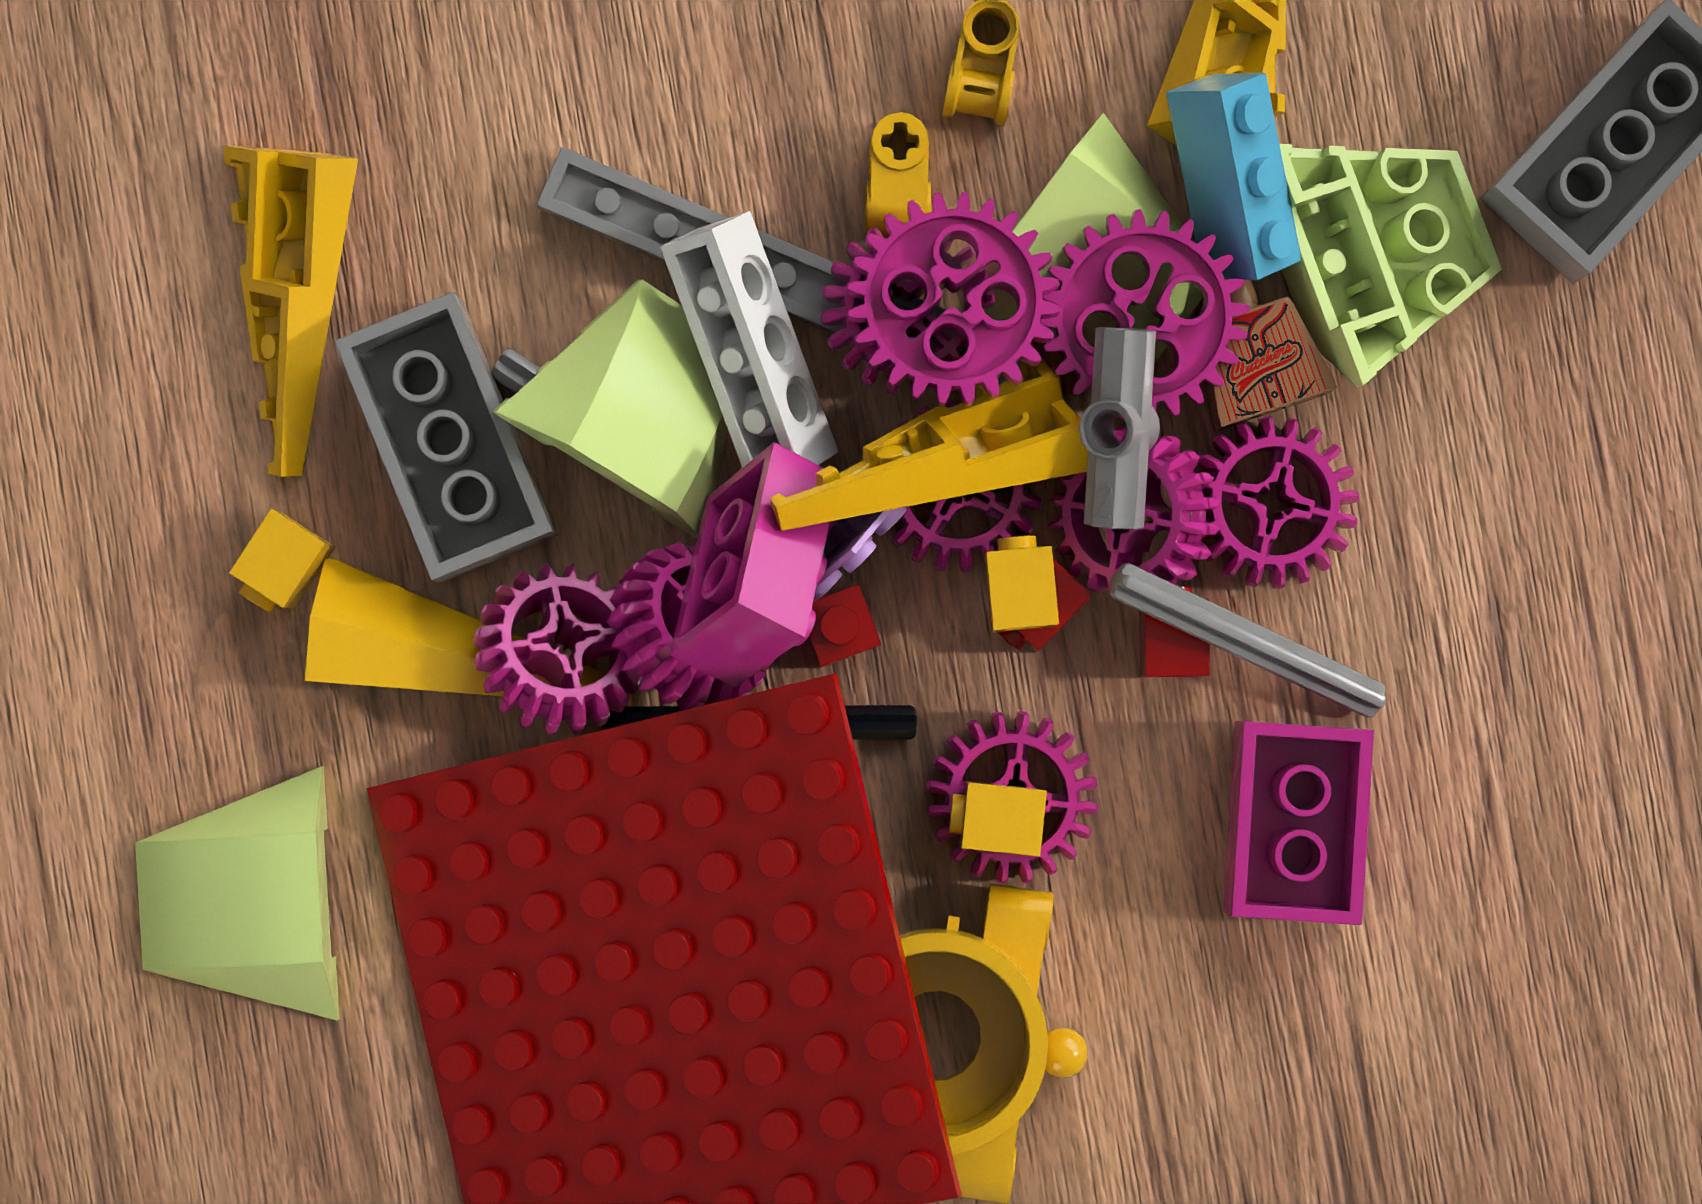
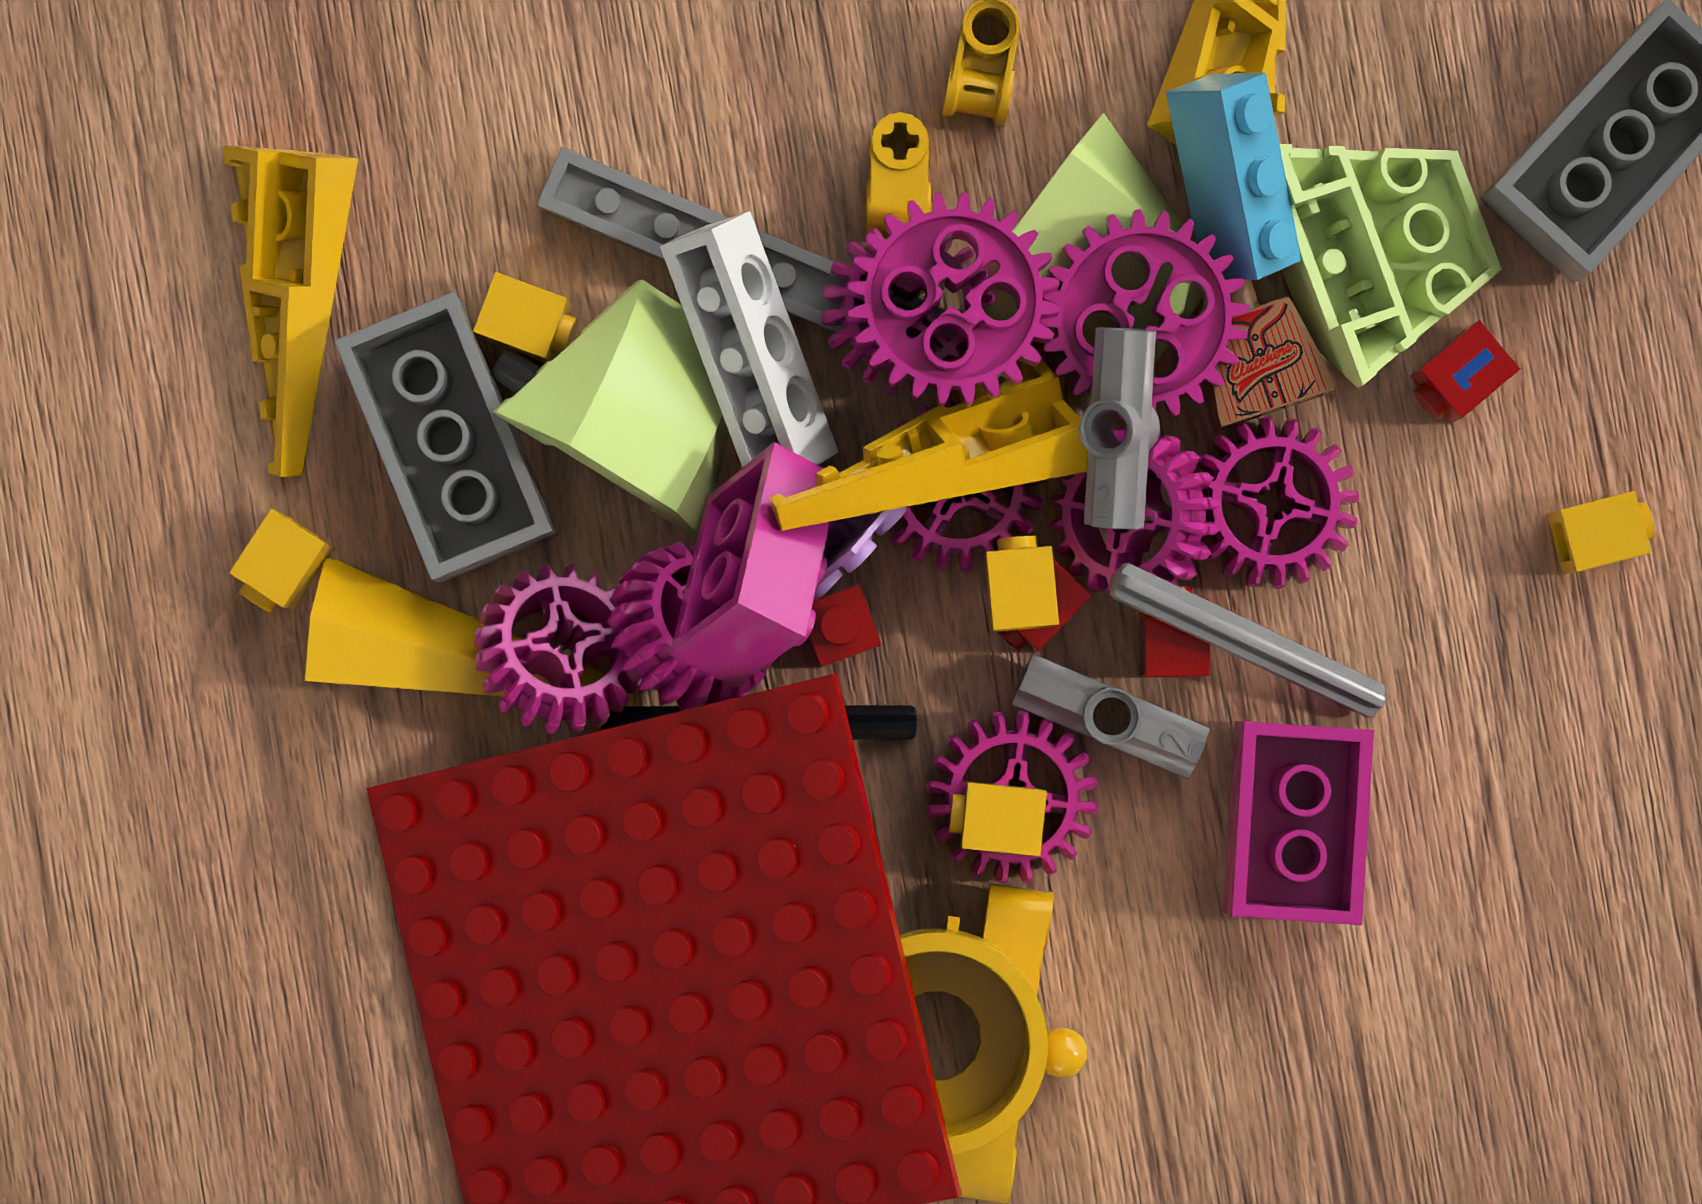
(244, 899): yellowish green wedge -> none
(525, 319): none -> yellow brick
(1149, 730): none -> light grey piece
(1463, 374): none -> red brick
(1601, 532): none -> yellow brick

